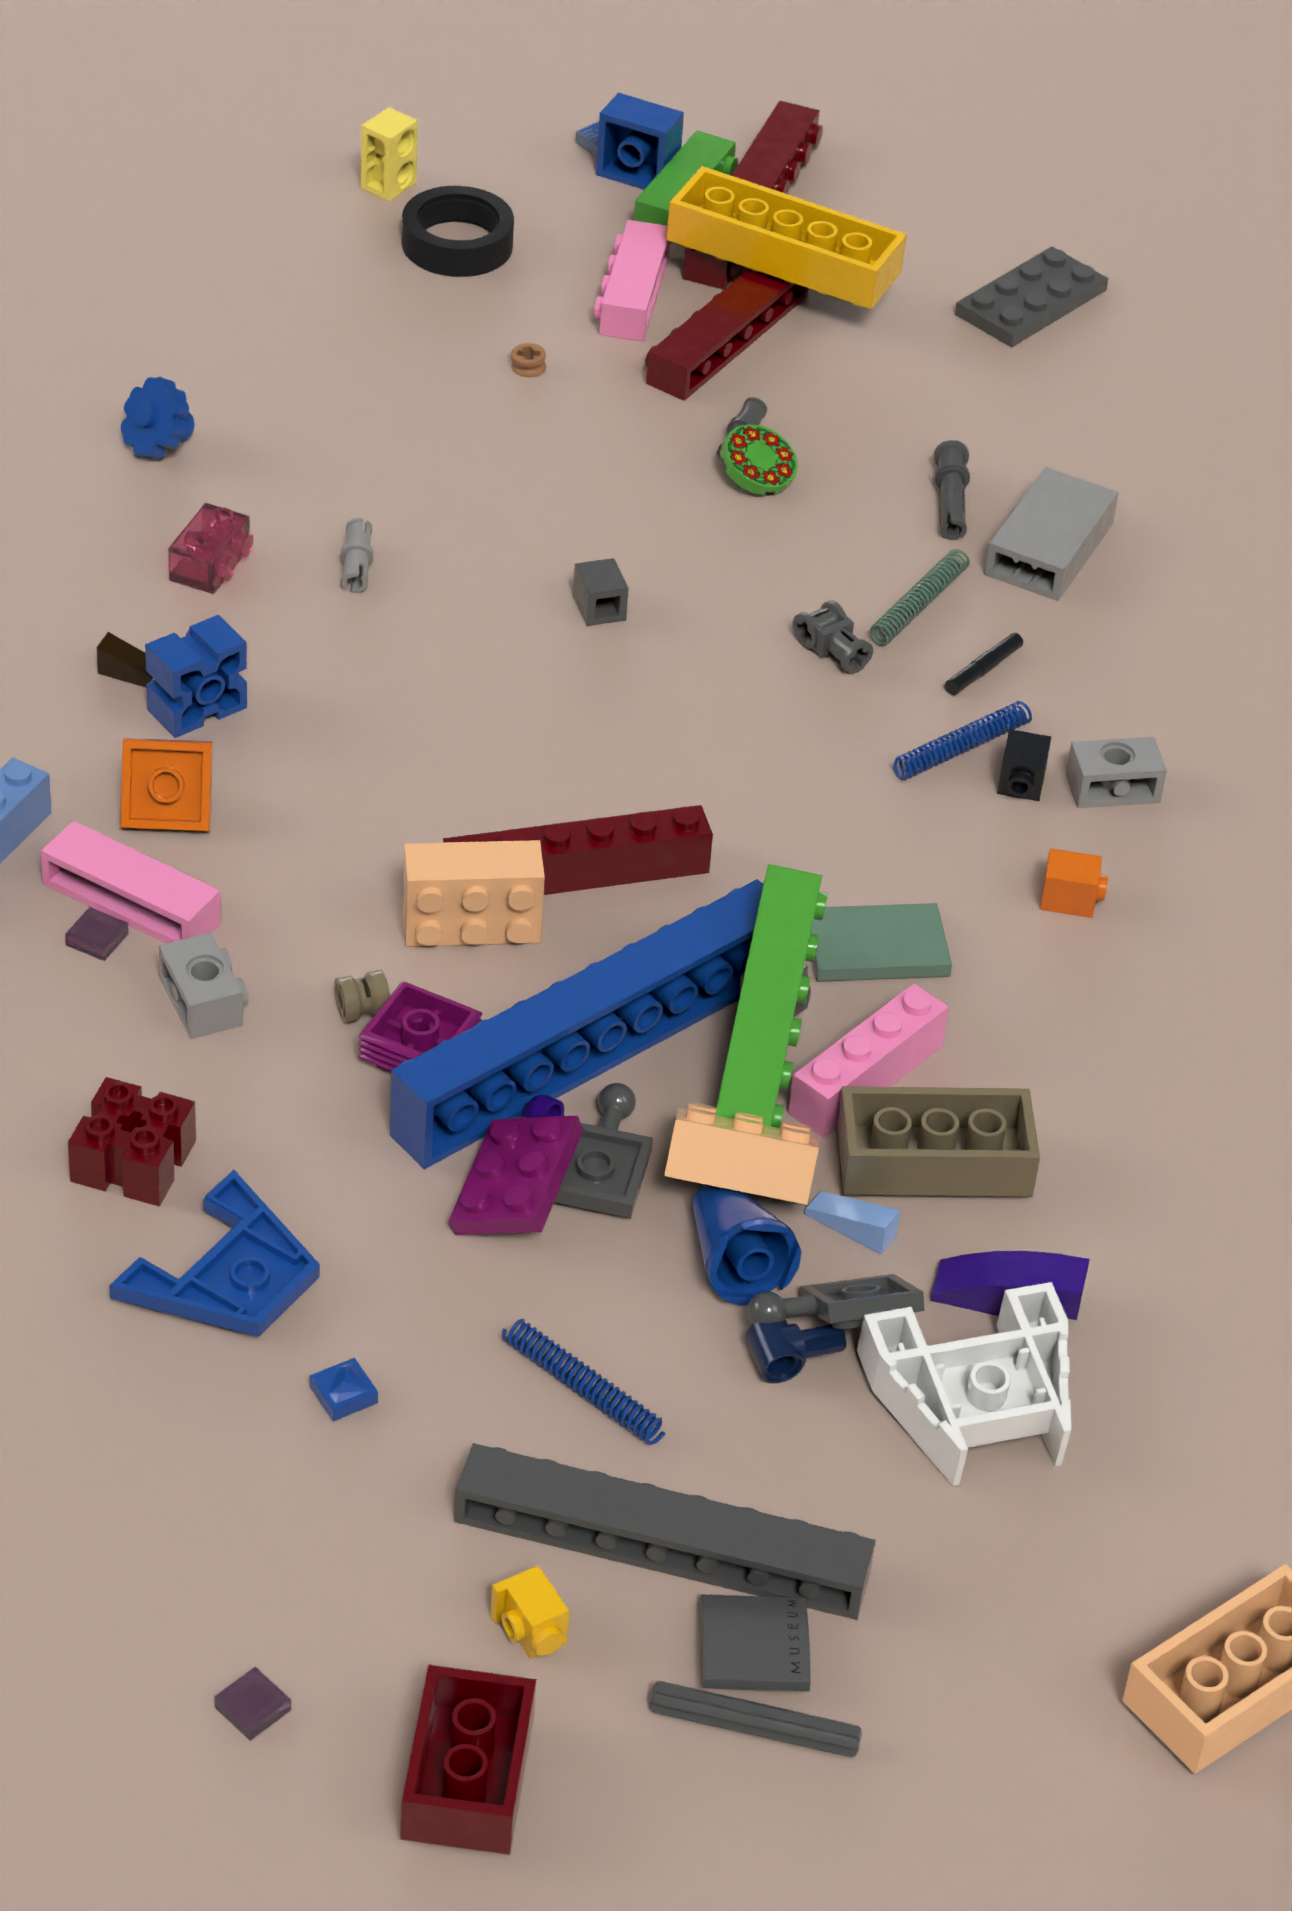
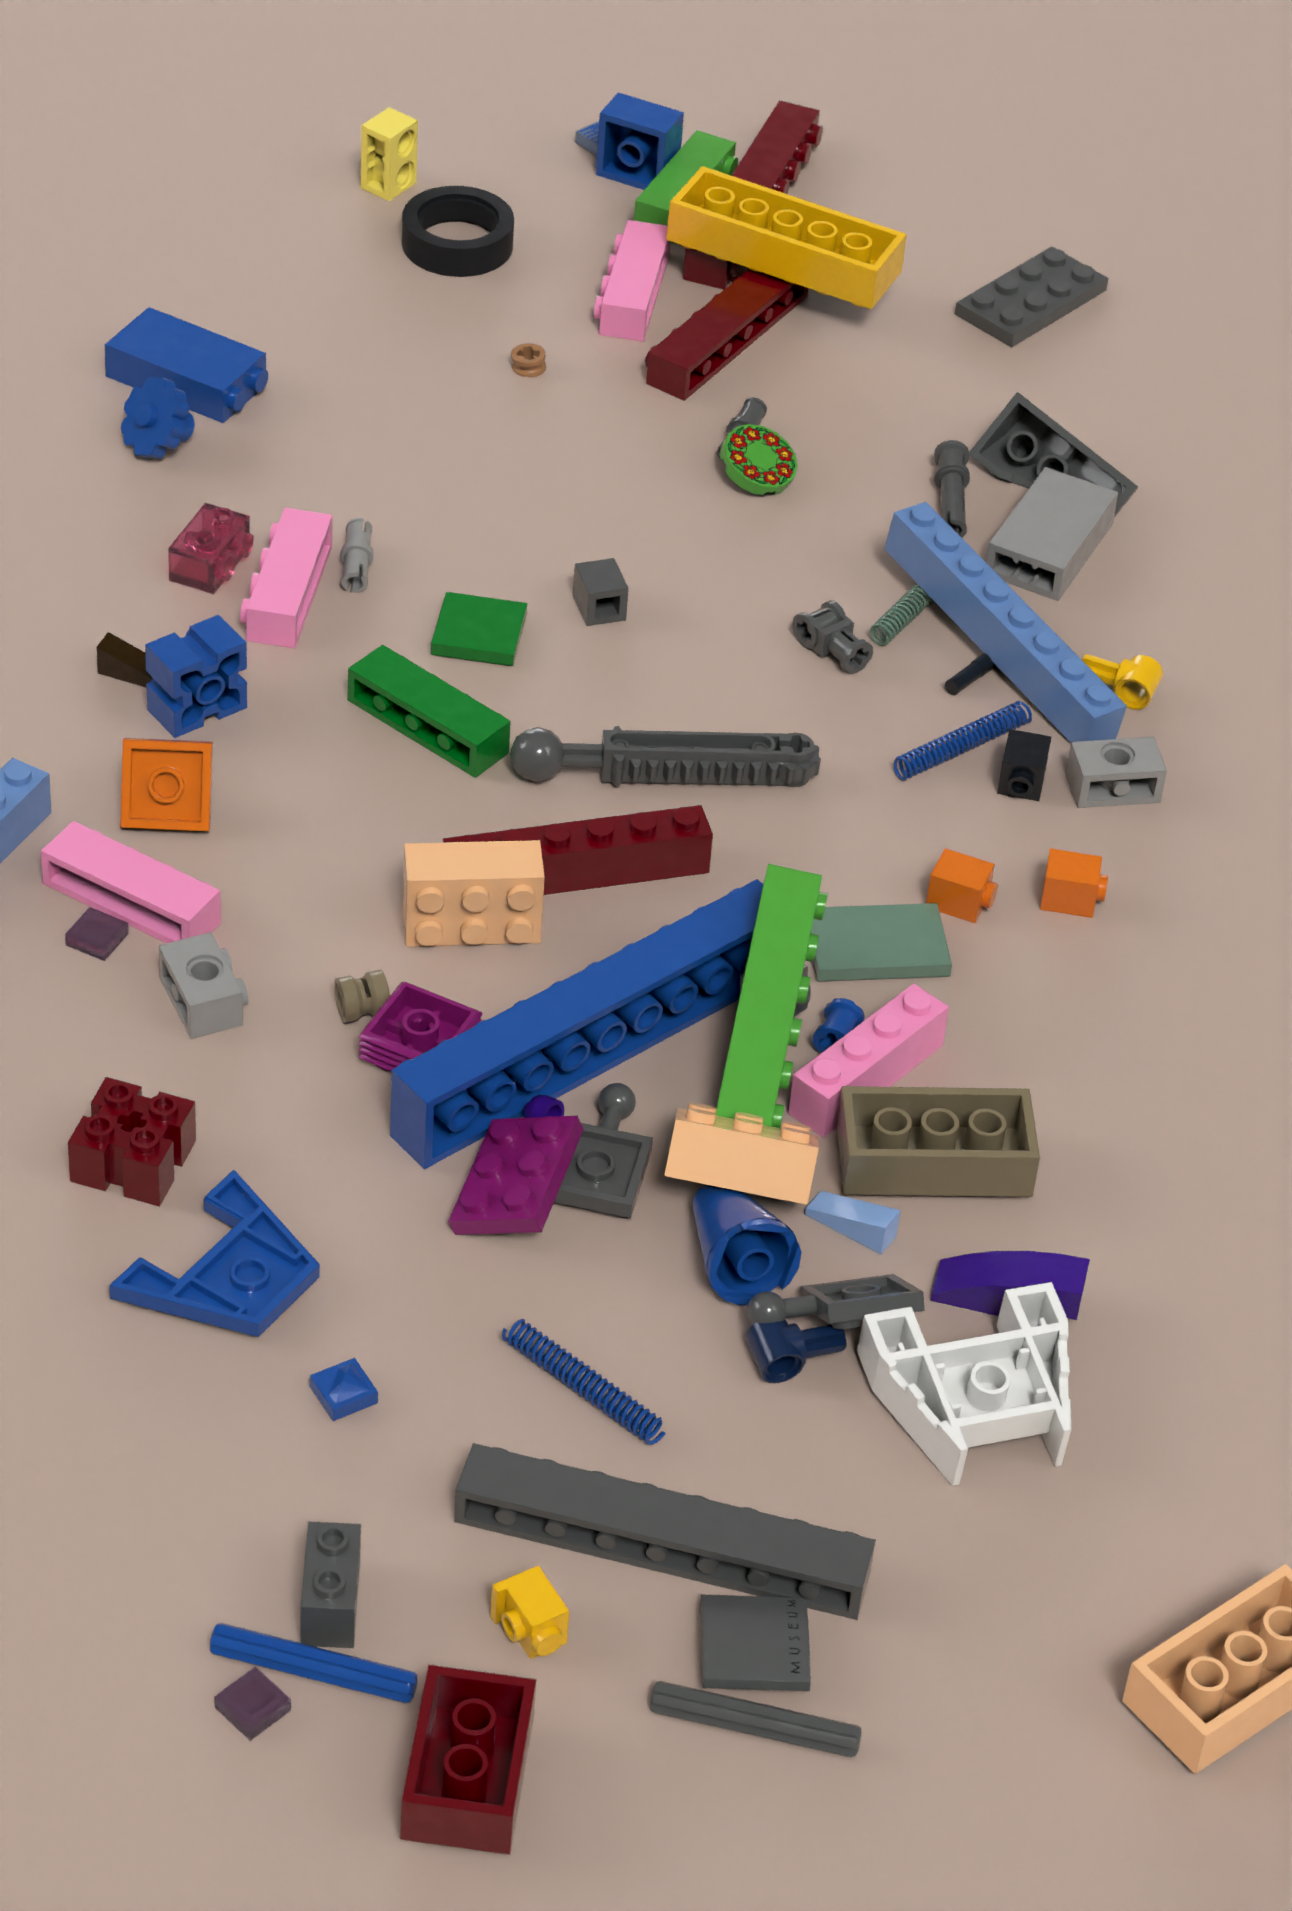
(209, 367): none -> blue brick
(287, 578): none -> bright pink brick
(313, 1662): none -> blue axle
(330, 1584): none -> dark grey brick
(429, 710): none -> green brick
(479, 628): none -> green tile
(673, 757): none -> dark grey gear
(840, 1018): none -> blue bush
(962, 885): none -> orange brick
(1003, 626): none -> medium blue brick
(1028, 440): none -> dark grey wedge
(1131, 680): none -> yellow axle

